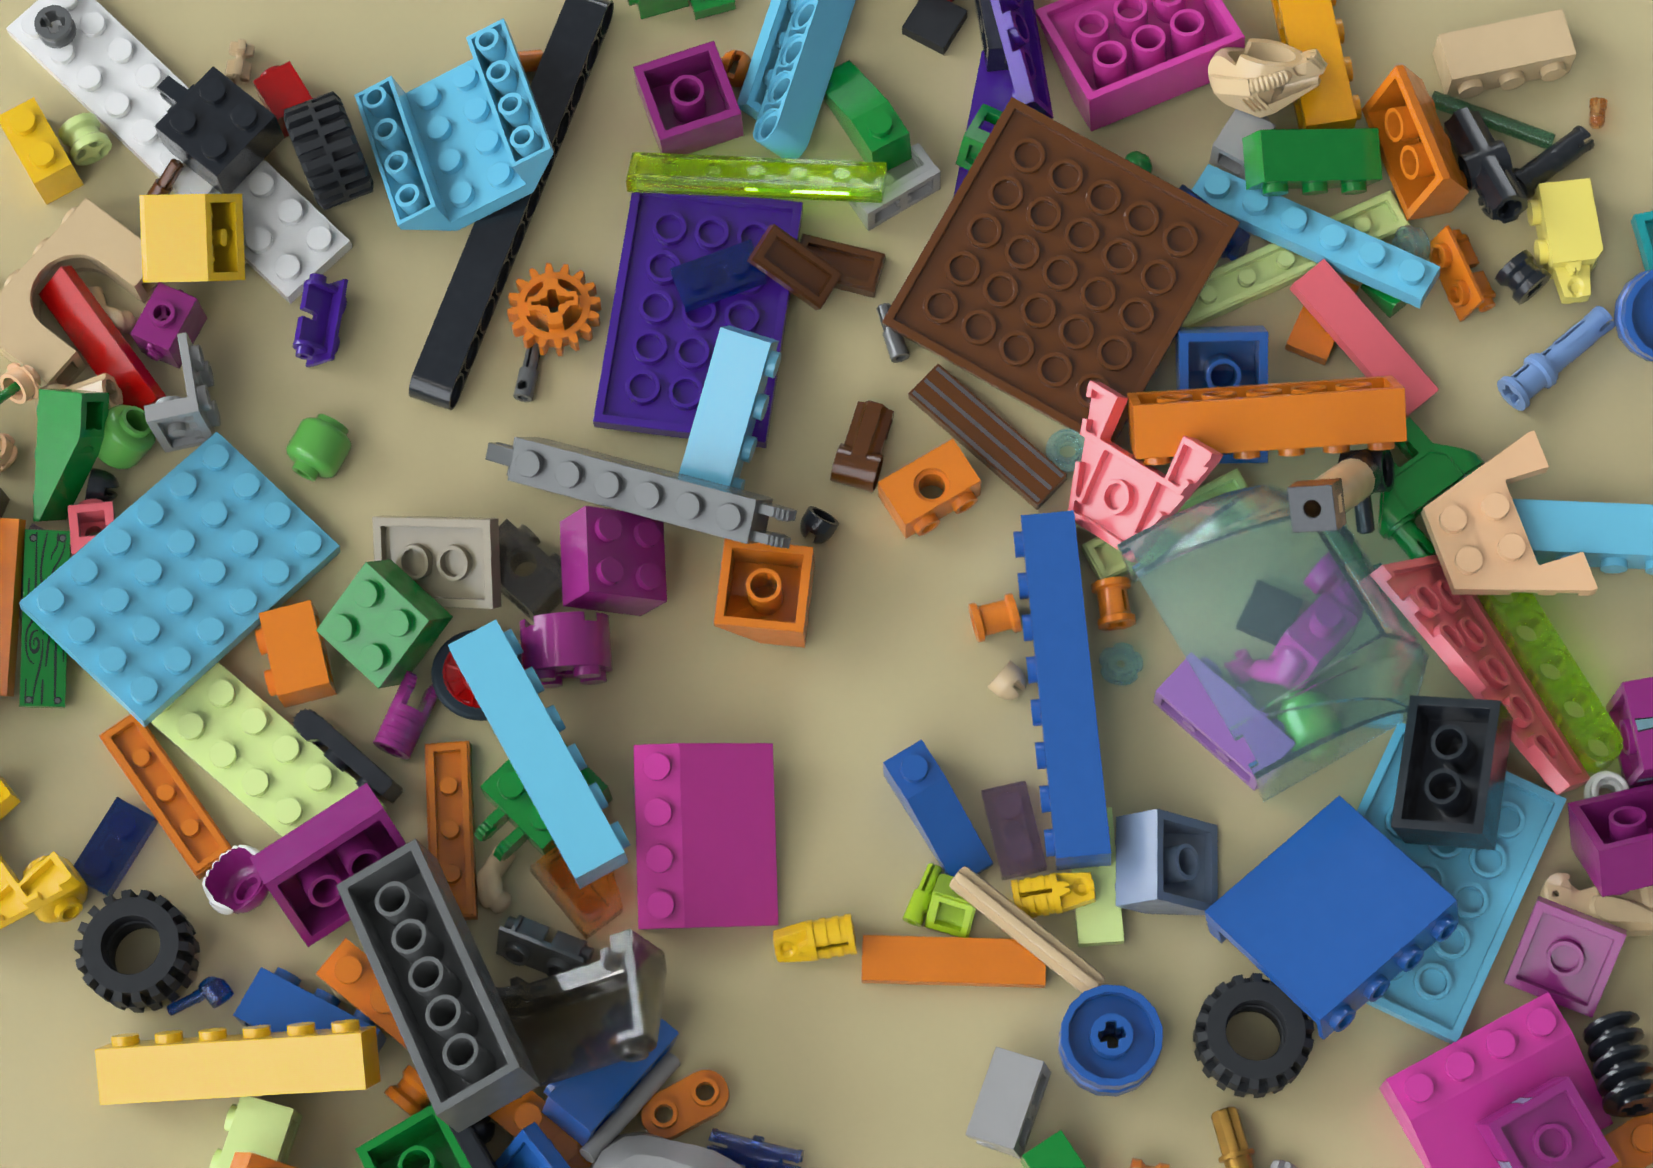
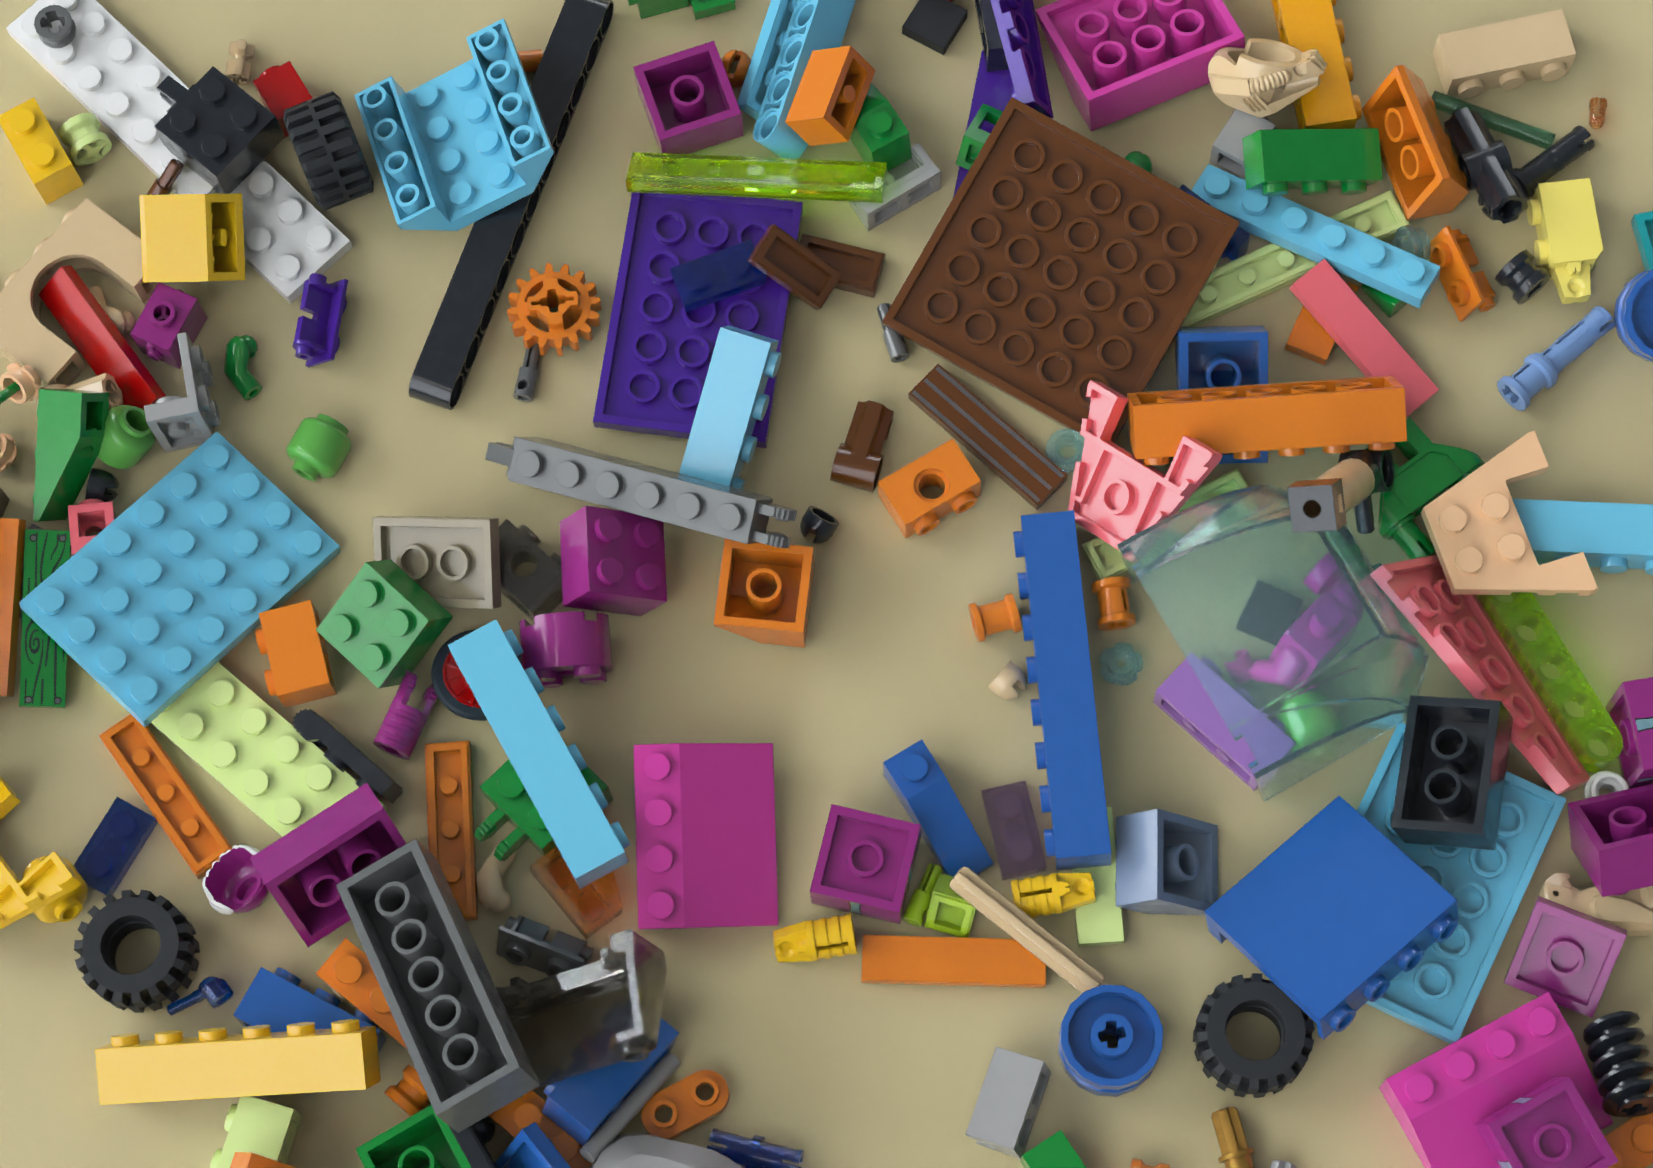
(236, 365): none -> green arm
(830, 96): none -> orange brick
(865, 863): none -> magenta container

